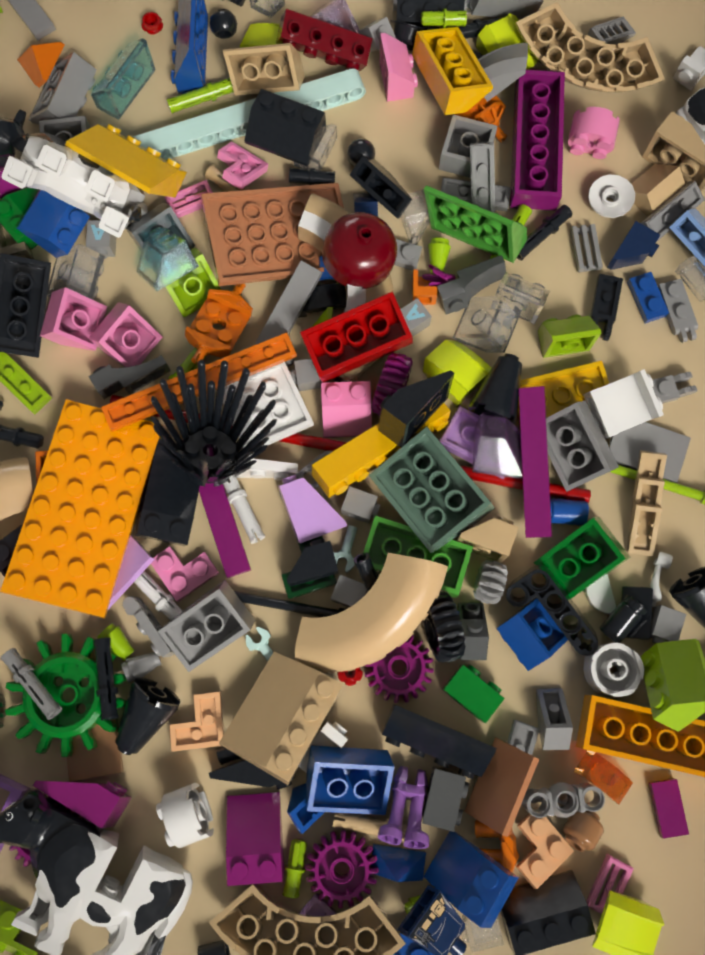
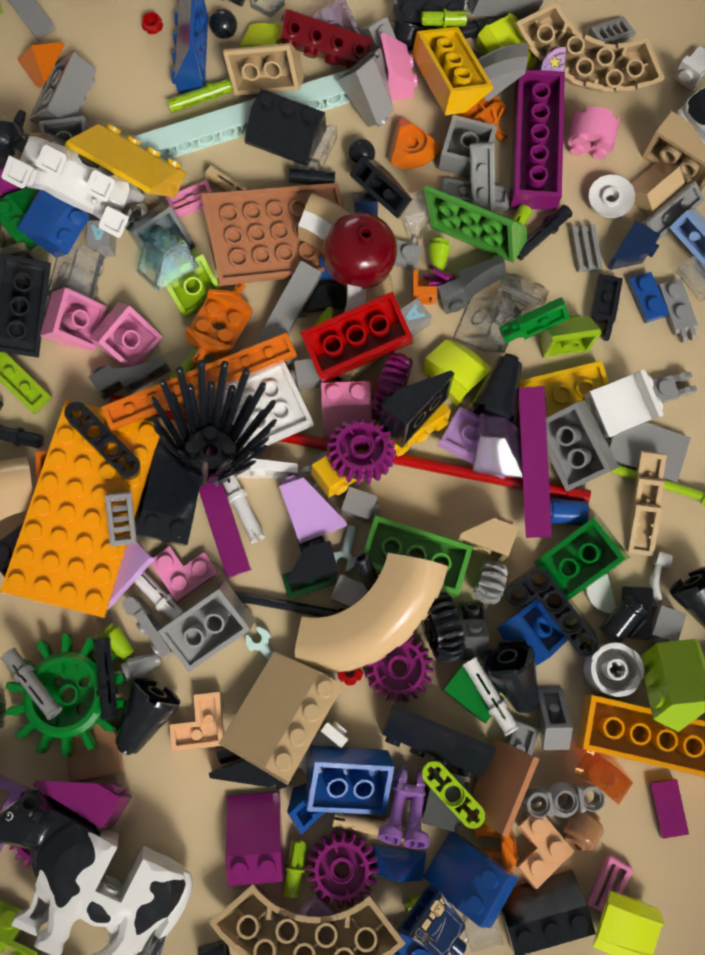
(100, 442): none -> black beam
(109, 498): none -> light grey slope
(124, 79): clear light blue slope -> none
(185, 816): white brick -> none
(243, 165): bright pink plate -> none
(360, 466): none -> magenta gear
(369, 88): none -> light grey slope
(411, 146): none -> orange hat
(431, 491): sand green slope -> none
(472, 803): none -> lime beam
(508, 724): none -> white pin
(514, 673): none -> black cone
(535, 321): none -> green hinge
(554, 60): none -> lavender tile

